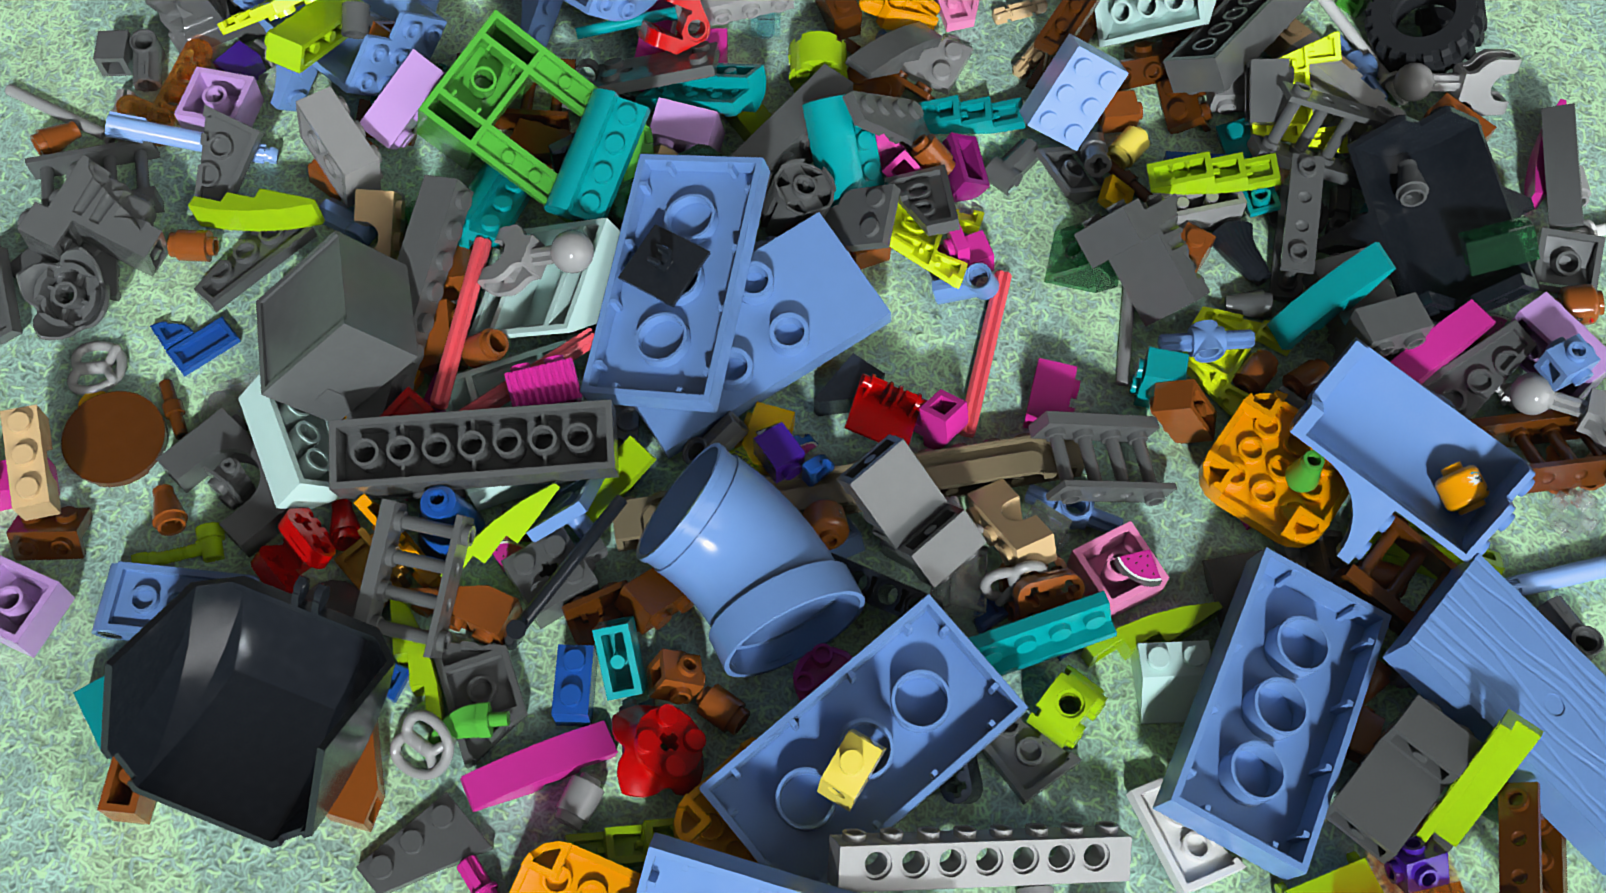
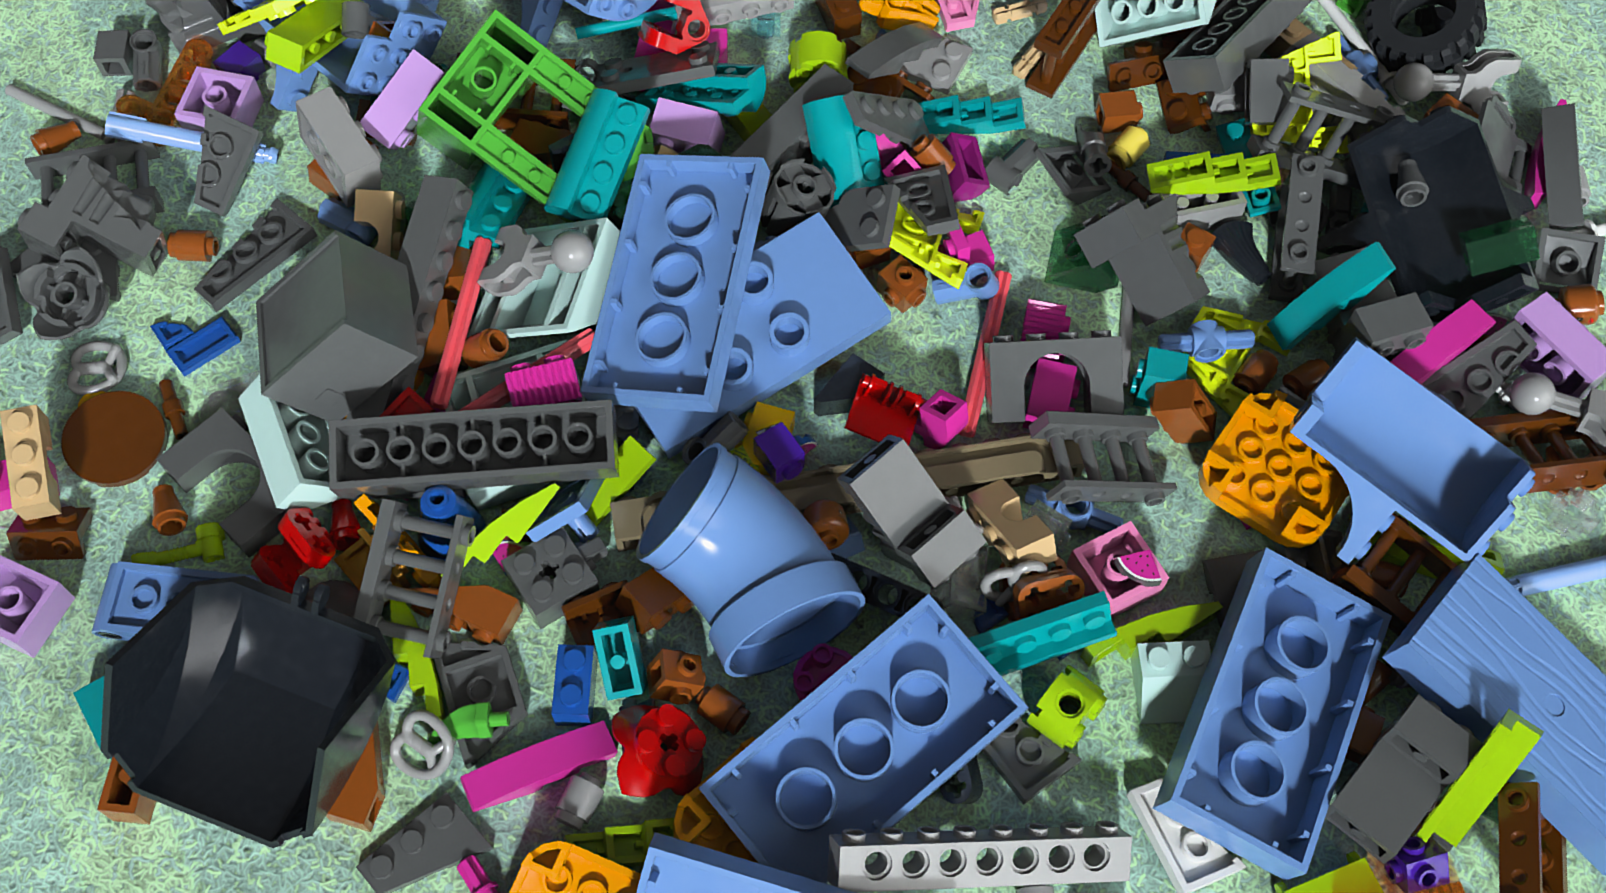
(230, 483): dark grey hinge -> none
(264, 212): lime slope -> none
(517, 628): black bar -> none
(664, 265): black piece -> none
(816, 469): blue tile -> none
(850, 769): light yellow torso -> none
(902, 284): none -> dark orange brick
(1009, 361): none -> dark grey arch
(1048, 319): none -> dark pink brick
(1073, 92): light blue brick -> none
(1114, 191): yellow plate -> none
(1250, 304): dark grey cone -> none
(1305, 472): bright green cone -> none
(1462, 488): light orange head -> none
(1503, 143): none -> dark grey piece
(1567, 362): medium blue brick -> none
(1568, 623): dark grey piece -> none

